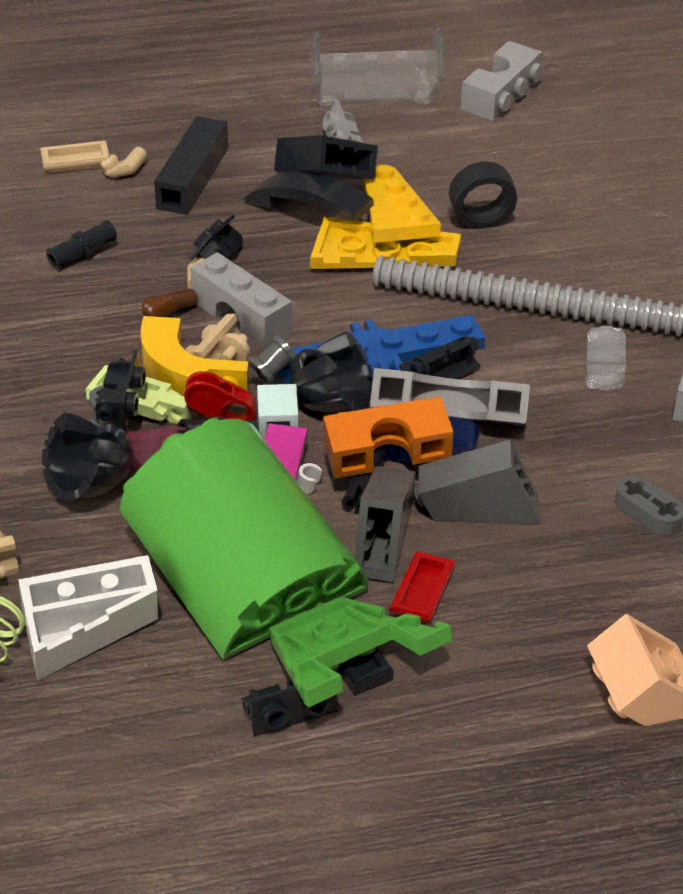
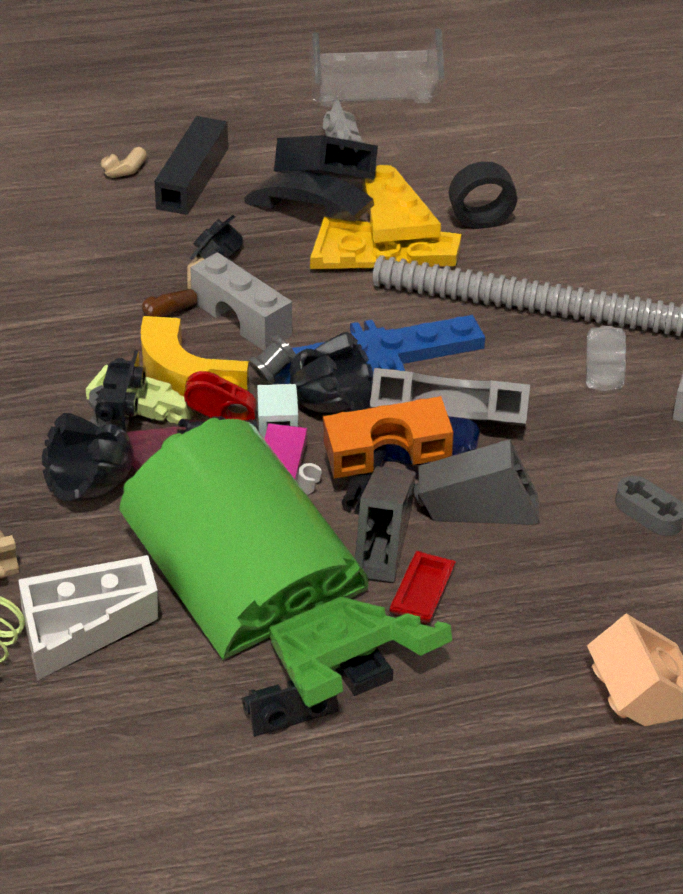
(73, 156): tan tile -> none
(81, 244): black pin -> none
(222, 341): tan hips -> none
(446, 361): black hinge -> none
(512, 74): light grey arch -> none

